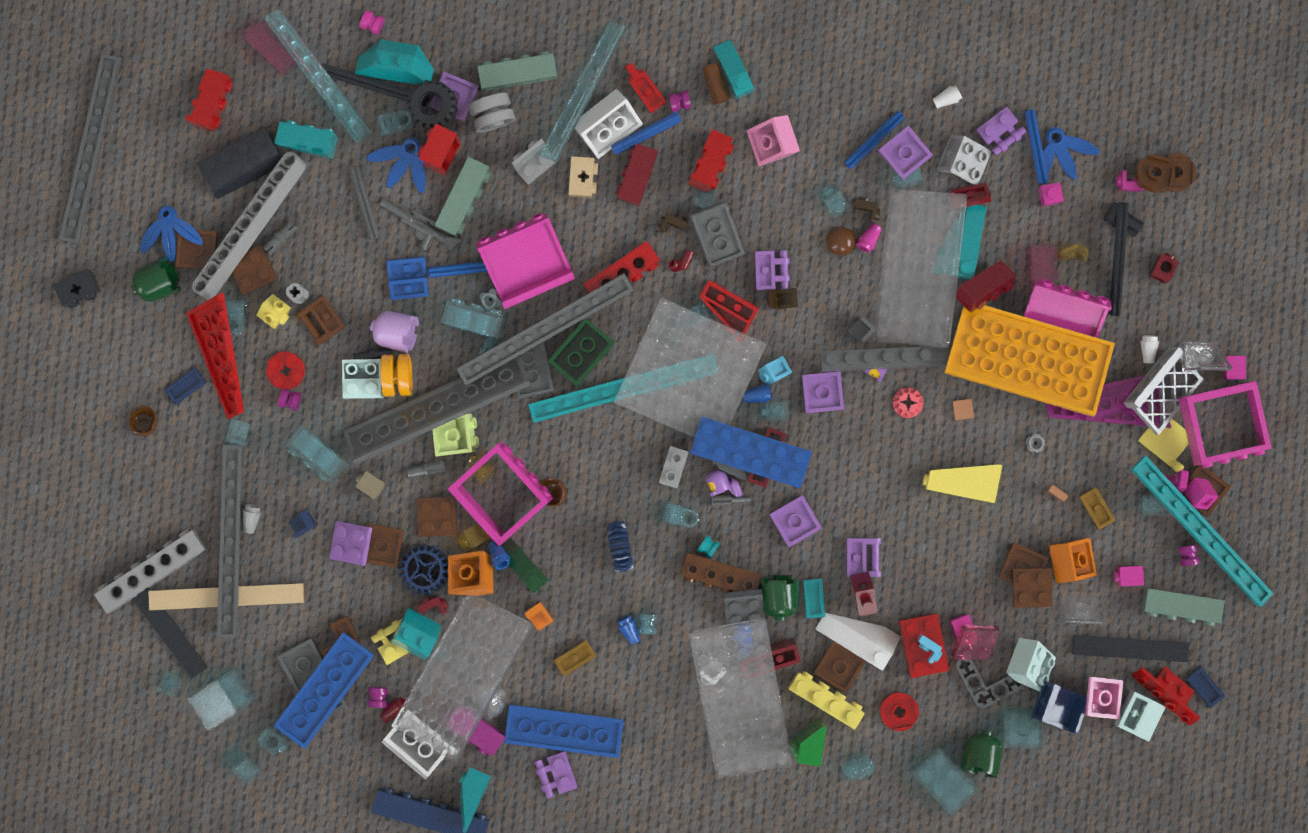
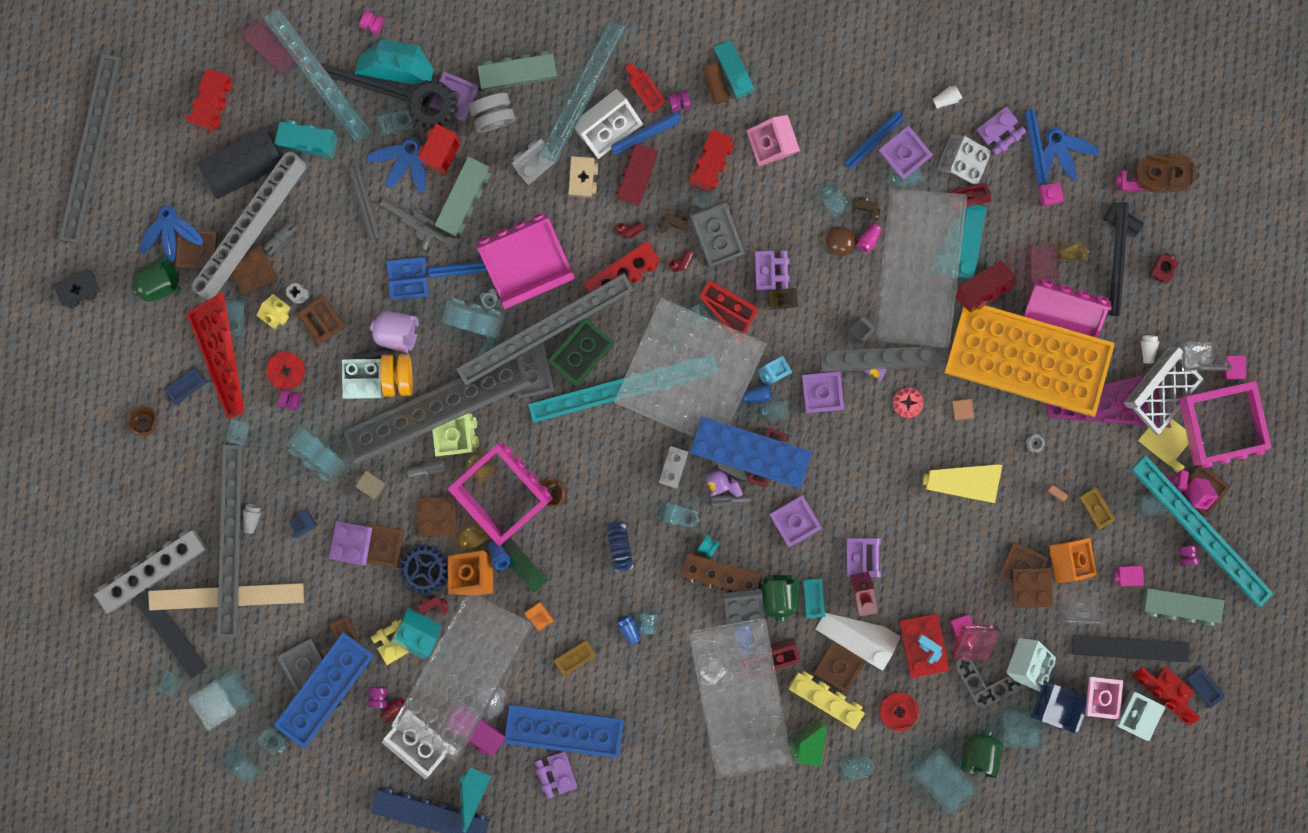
(628, 231): none -> dark red arm

